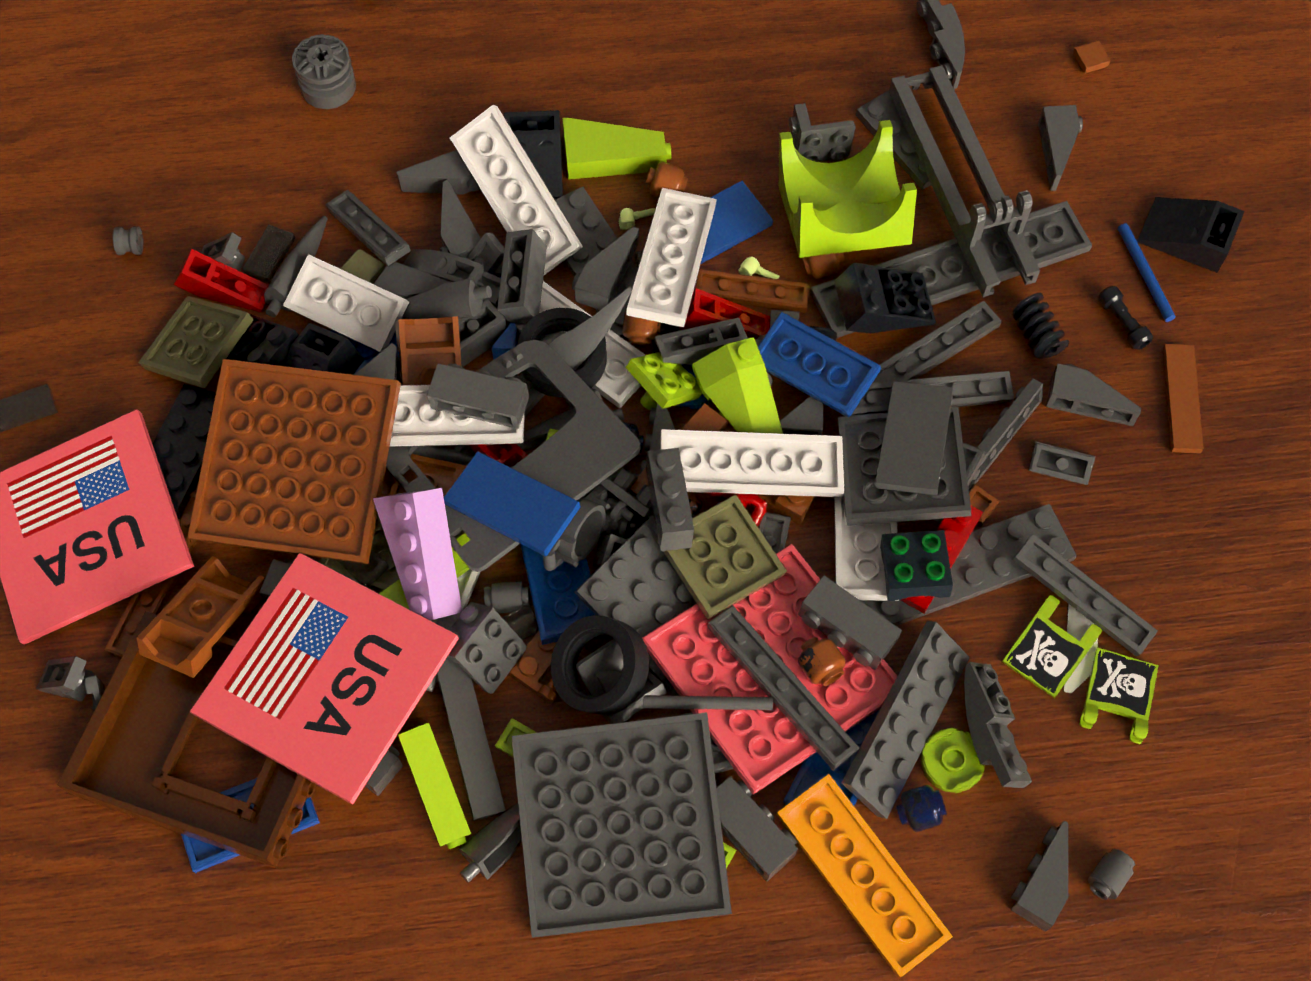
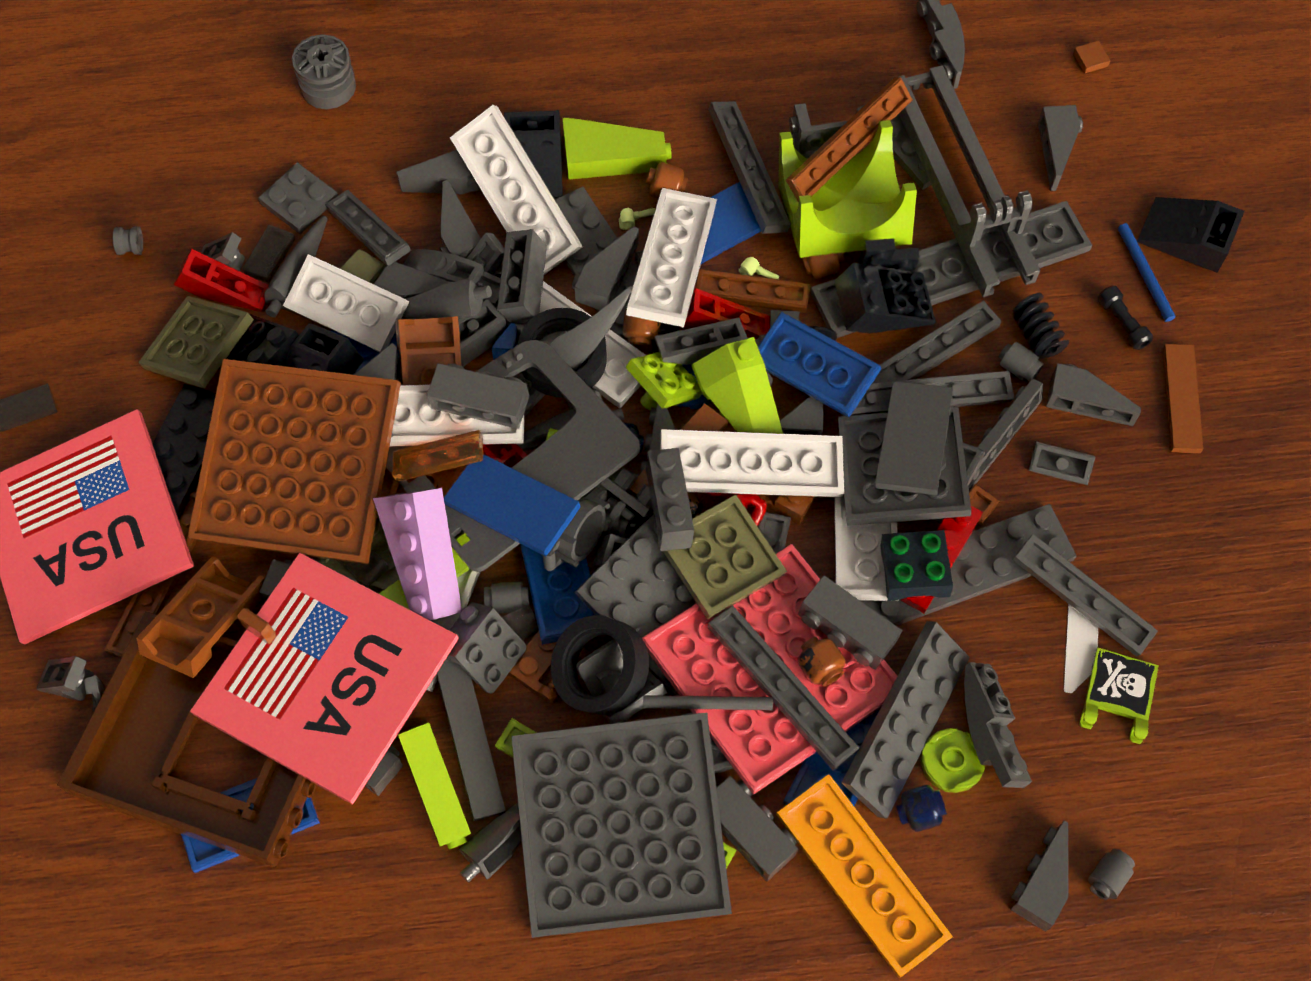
(256, 625): none -> dark orange tile
(297, 198): none -> dark grey plate
(438, 455): none -> clear orange tile
(749, 167): none -> dark grey plate
(849, 139): none -> dark orange tile
(884, 254): none -> black plate
(1020, 362): none -> dark grey brick
(1047, 652): flag -> none

